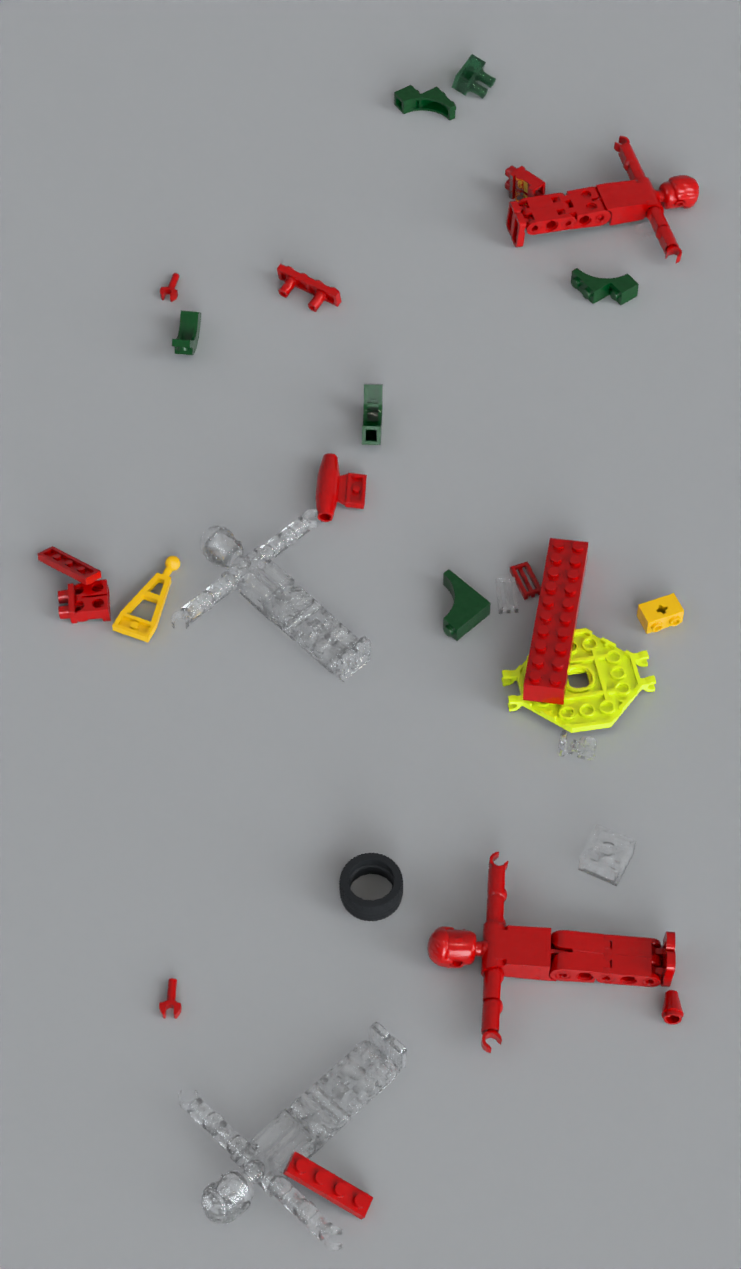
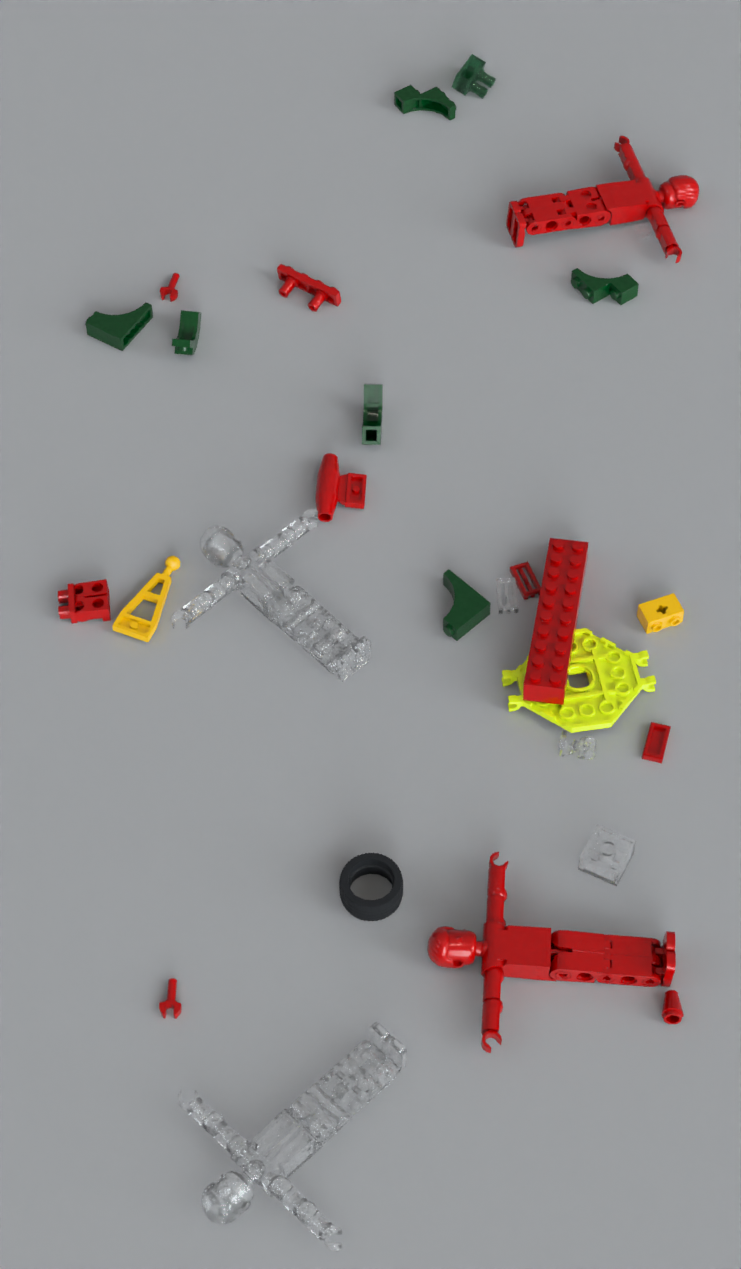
(69, 565): red plate -> none
(118, 329): none -> dark green arch
(328, 1185): red plate -> none
(523, 183): red hips -> none
(656, 742): none -> red tile

